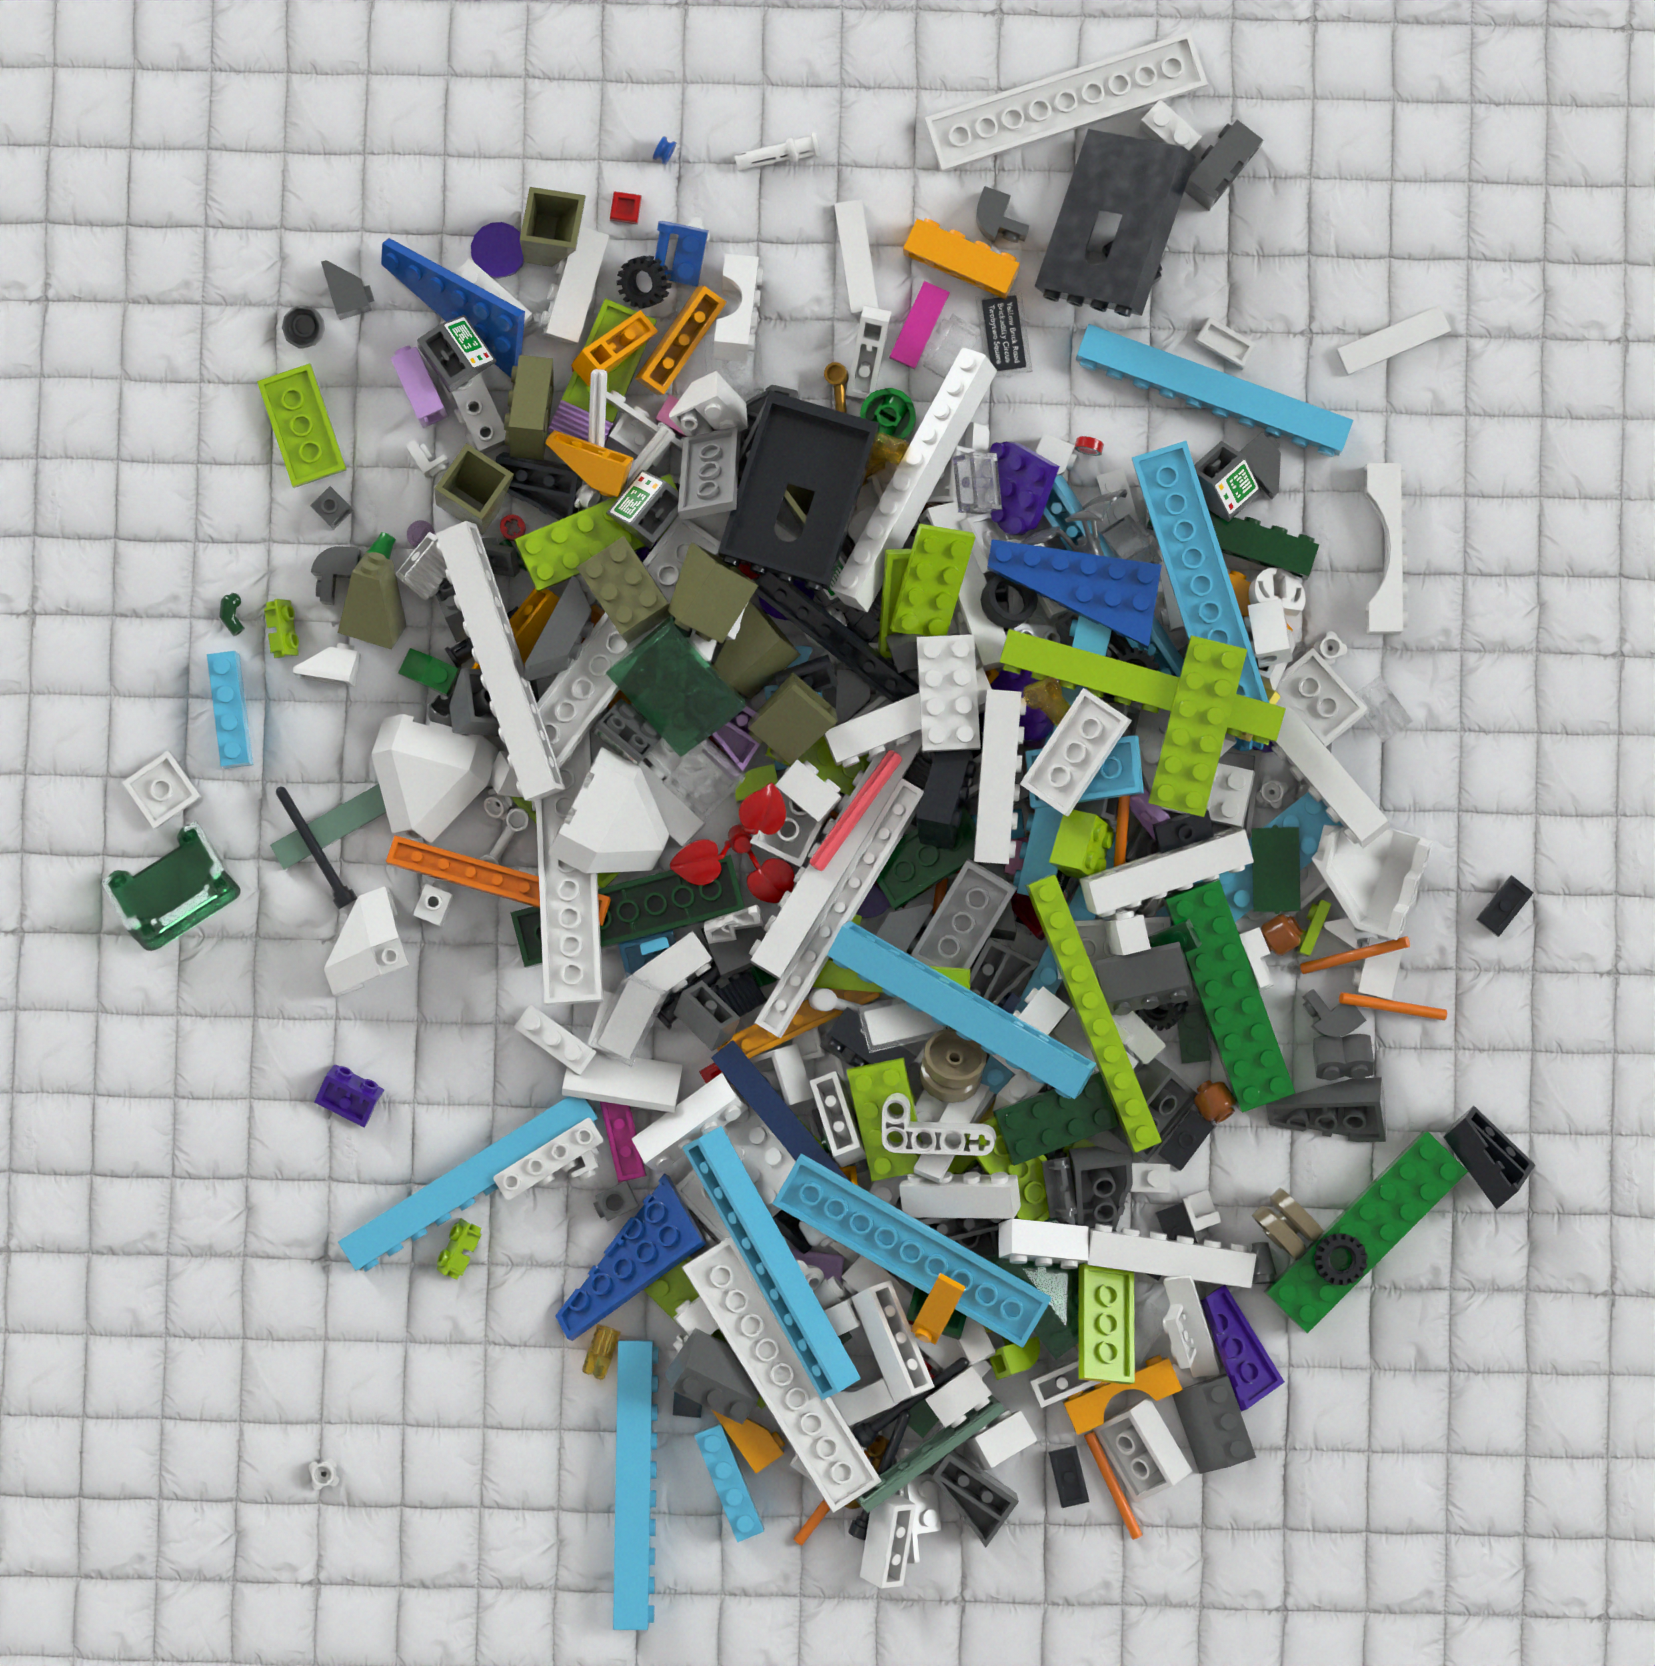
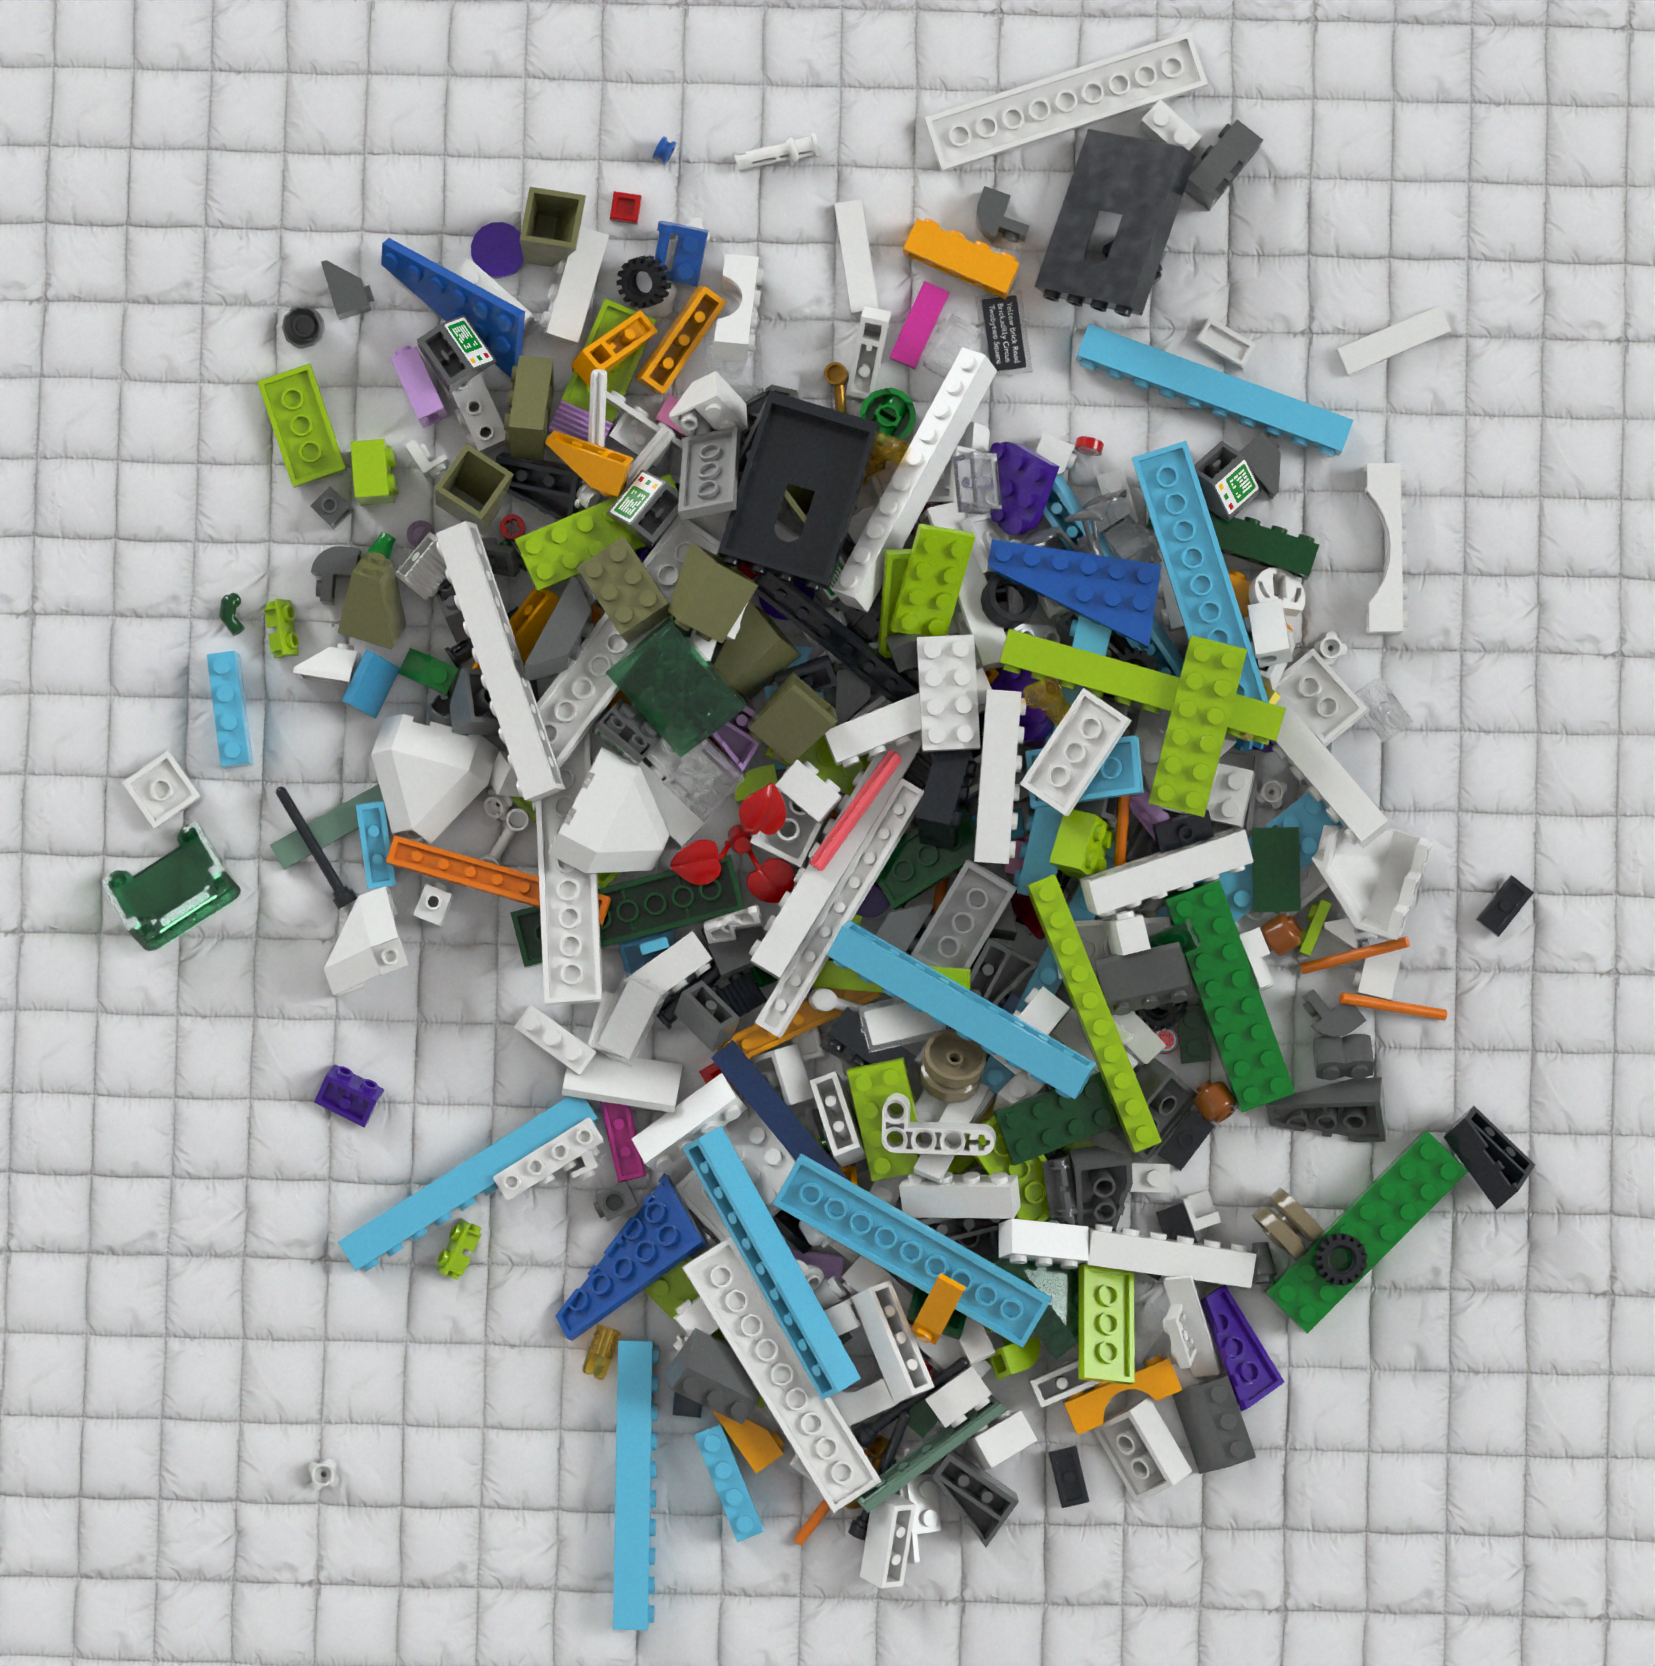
(370, 684): none -> dark azure tile
(373, 472): none -> lime brick
(375, 844): none -> medium azure plate
(1113, 1485): orange bar -> none
(1170, 1038): none -> tile

